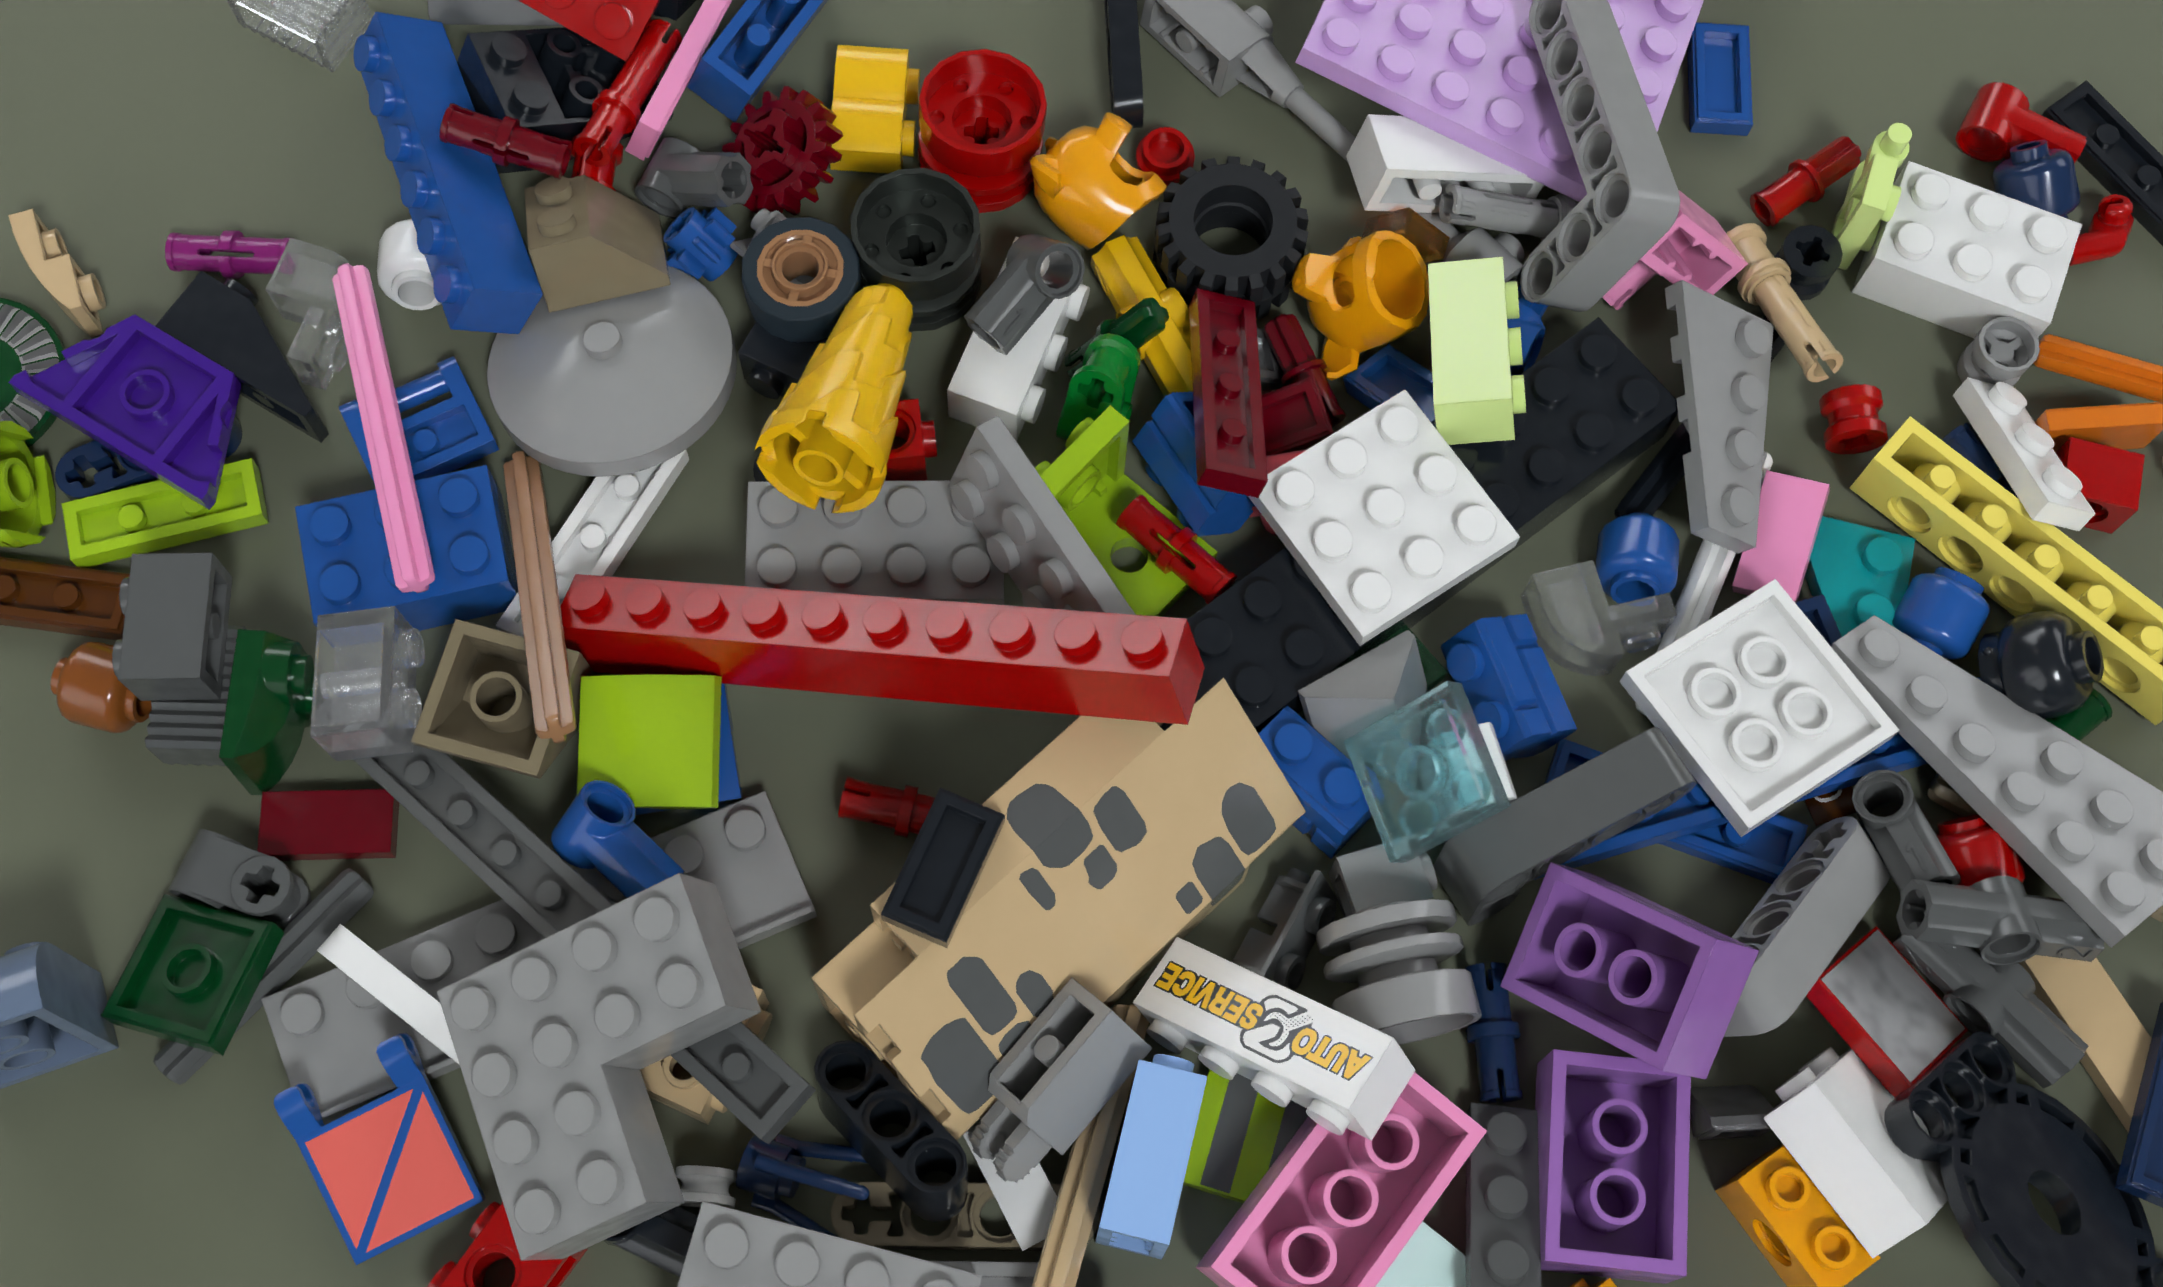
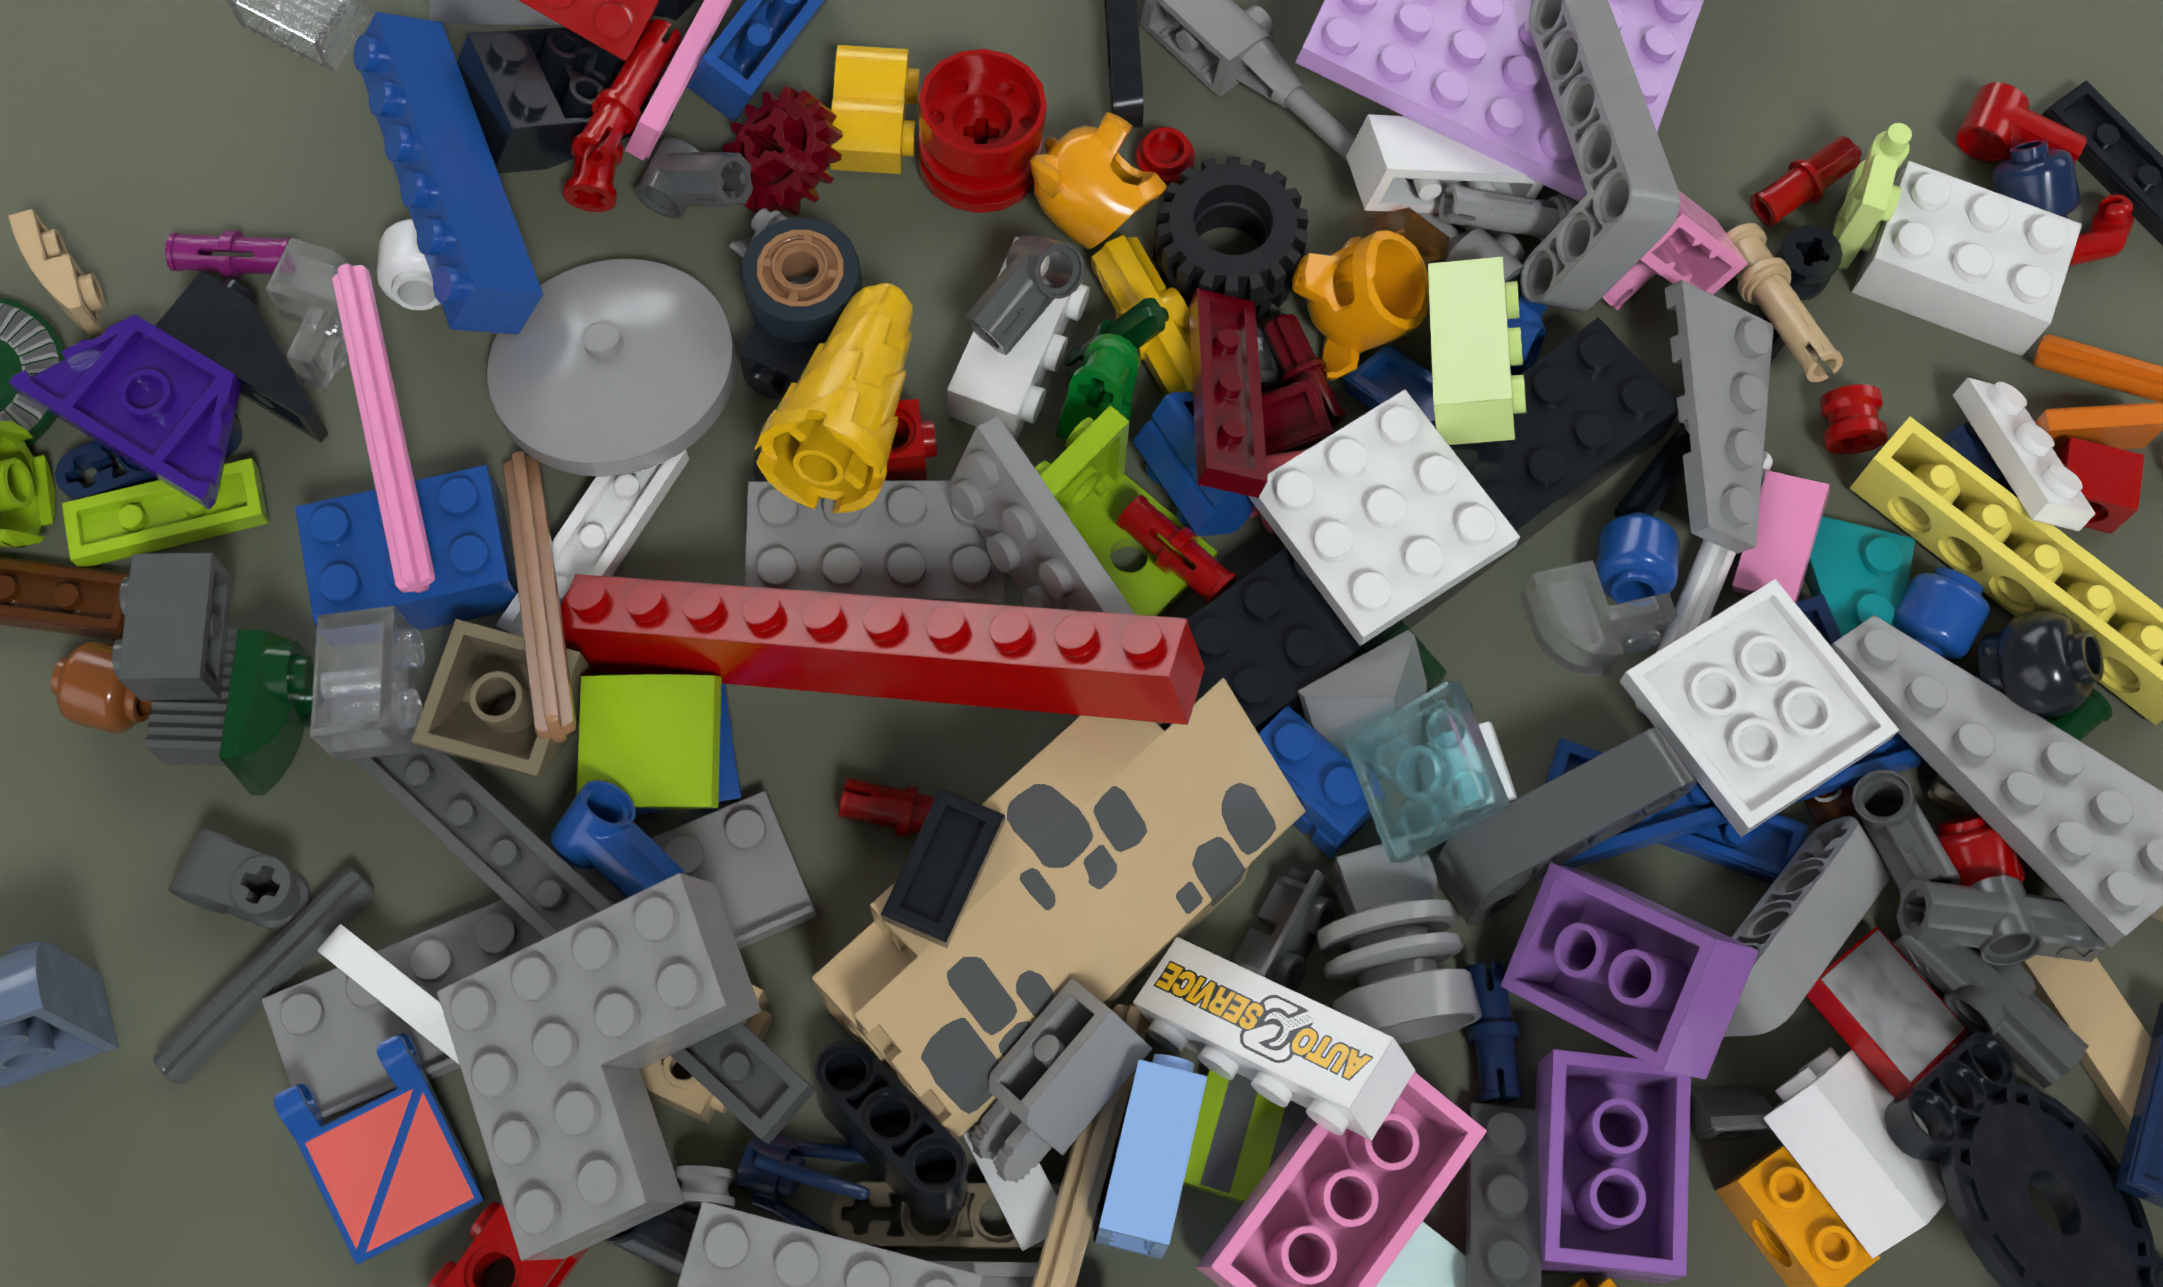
(193, 974): dark green tile -> none
(328, 824): dark red tile -> none
(440, 435): blue plate -> none
(505, 141): dark red pin -> none
(592, 242): dark tan slope -> none
(701, 243): blue gear -> none
(925, 221): pearl dark grey wheel -> none
(1509, 684): blue brick -> none
(1719, 79): blue tile -> none
(1999, 352): light grey wheel -> none

